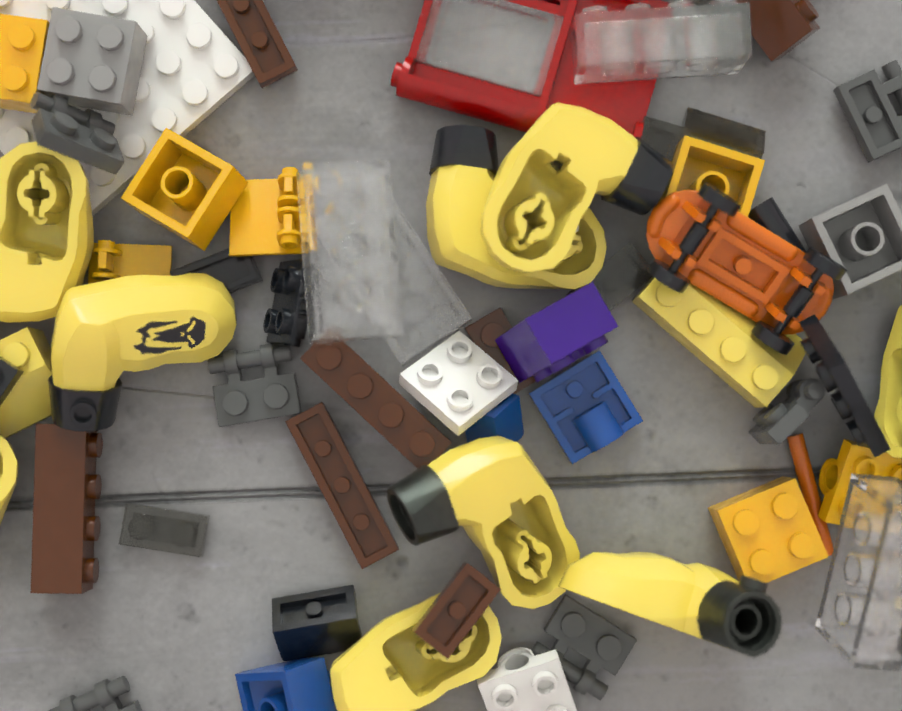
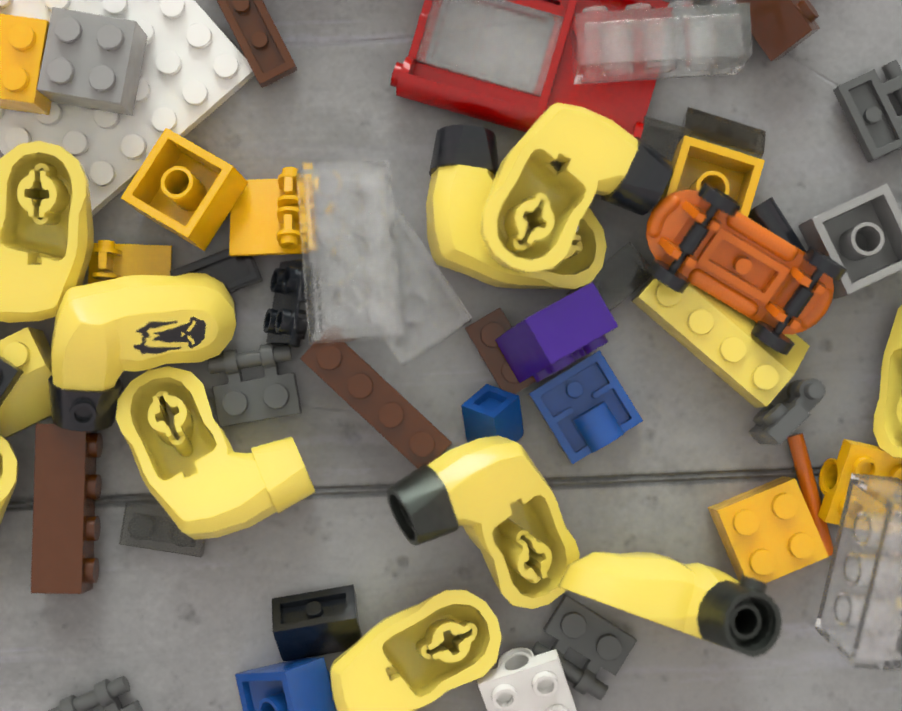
(75, 132): dark grey plate -> none
(192, 463): none -> light yellow piece
(342, 485): reddish brown plate -> none
(456, 610): reddish brown plate -> none
(458, 382): white plate -> none
(838, 377): black plate -> none

